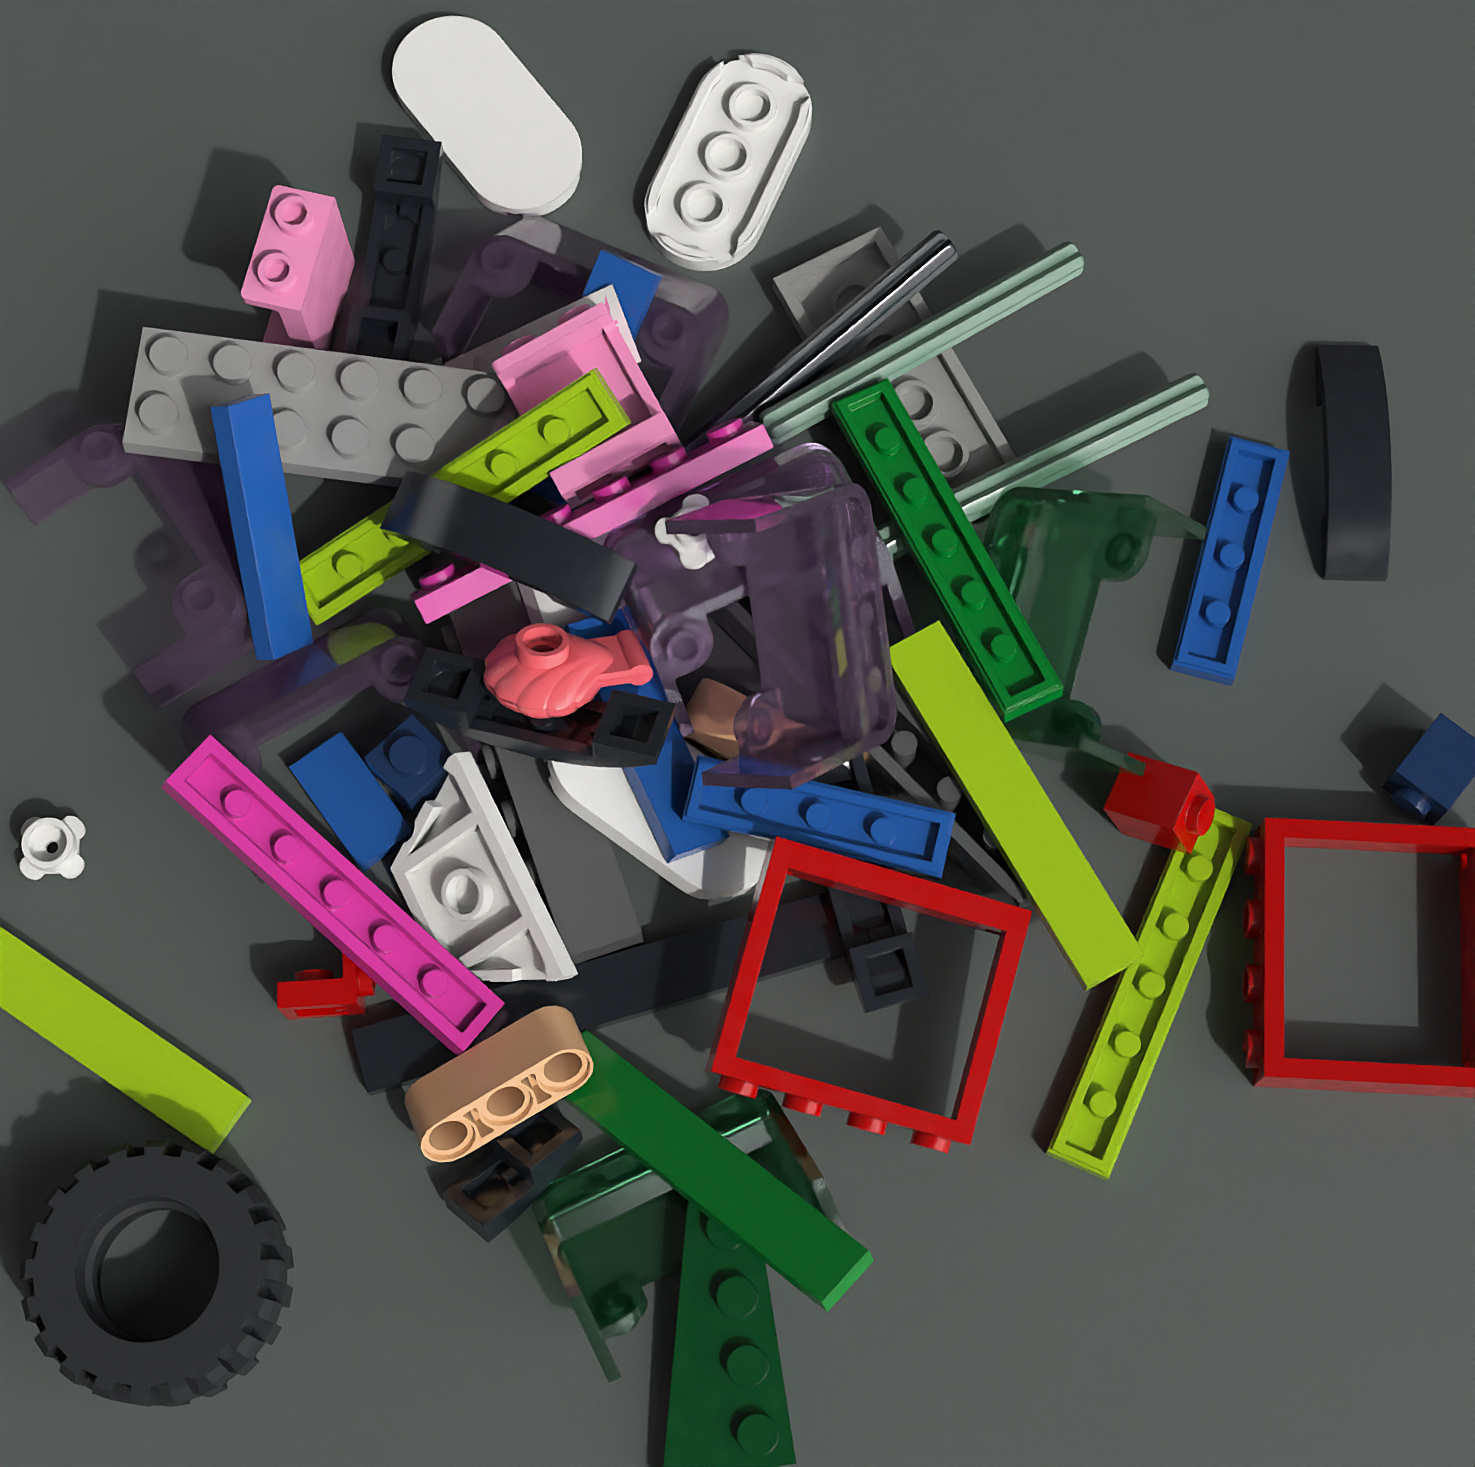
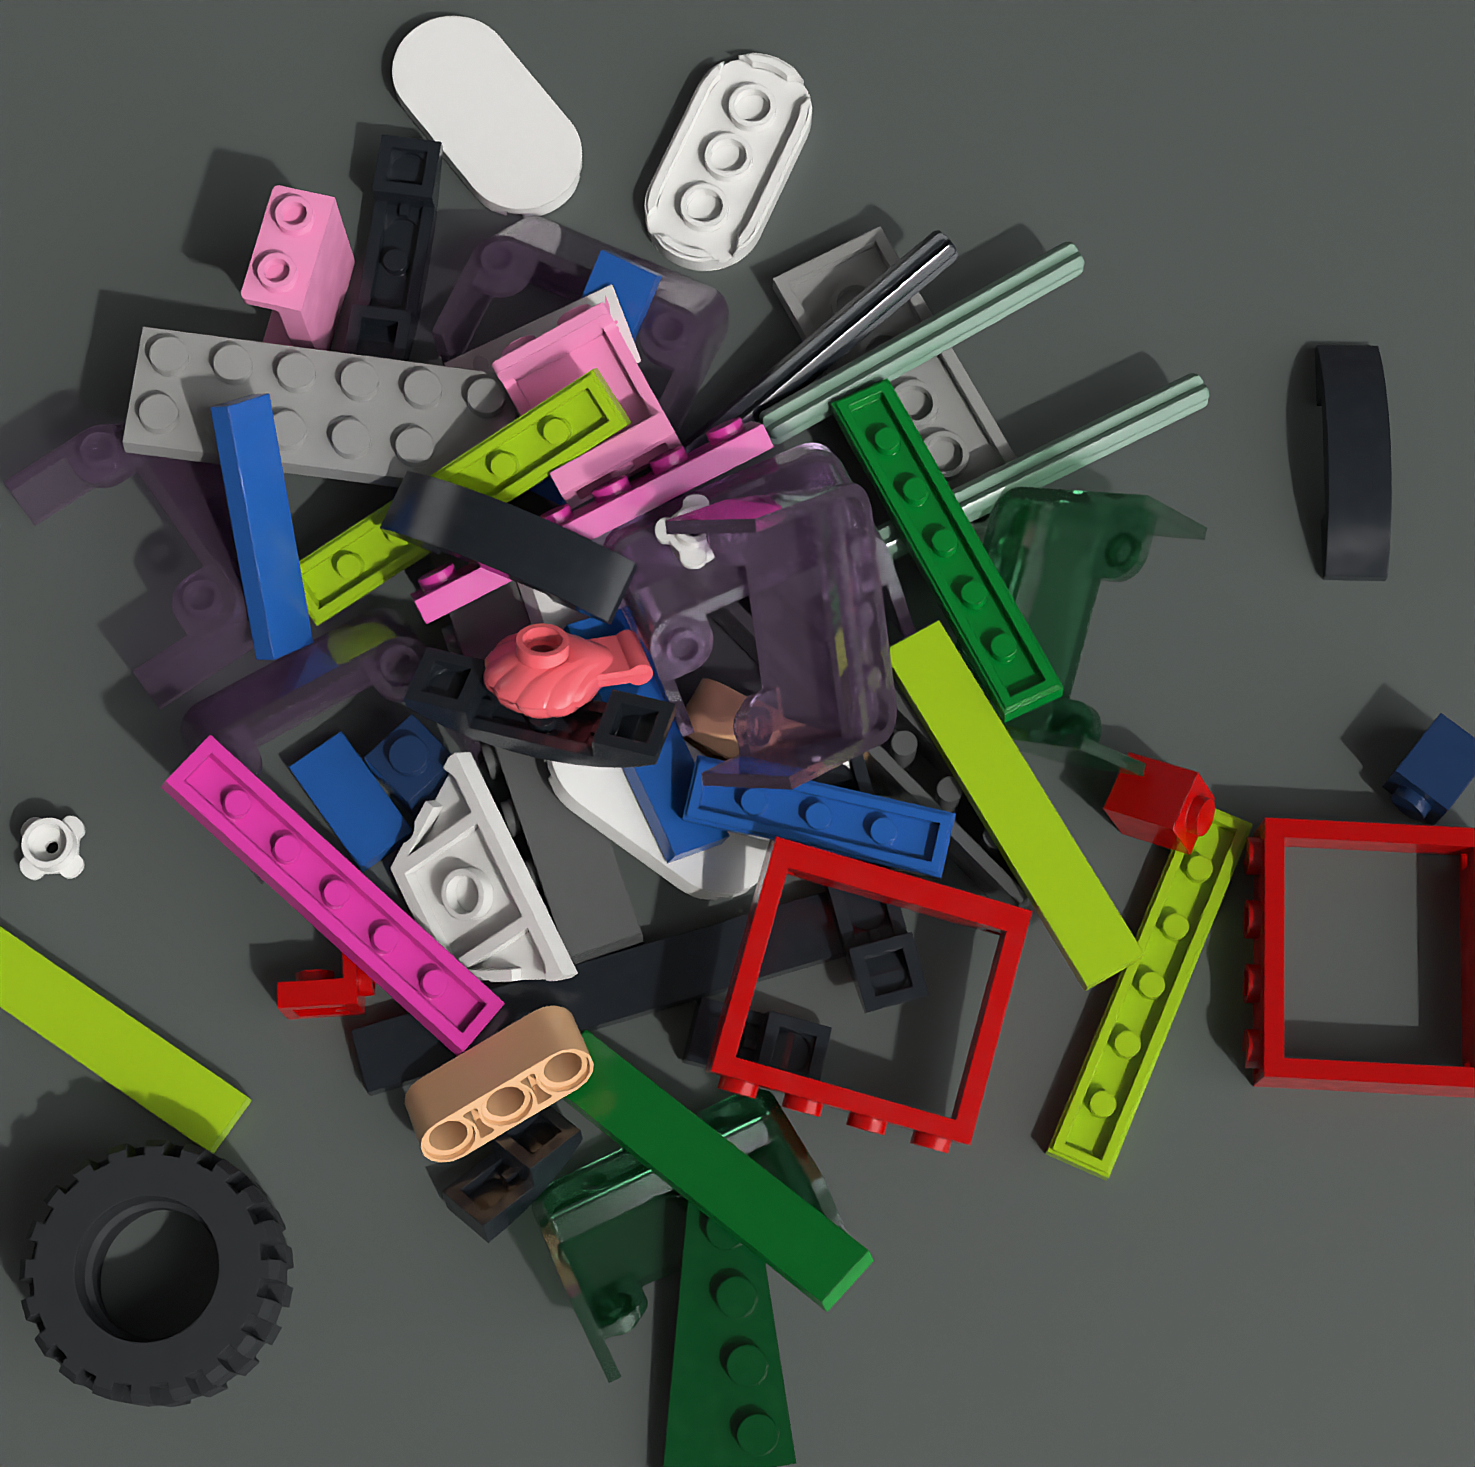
(766, 1040): none -> black slope
(1230, 561): blue tile -> none

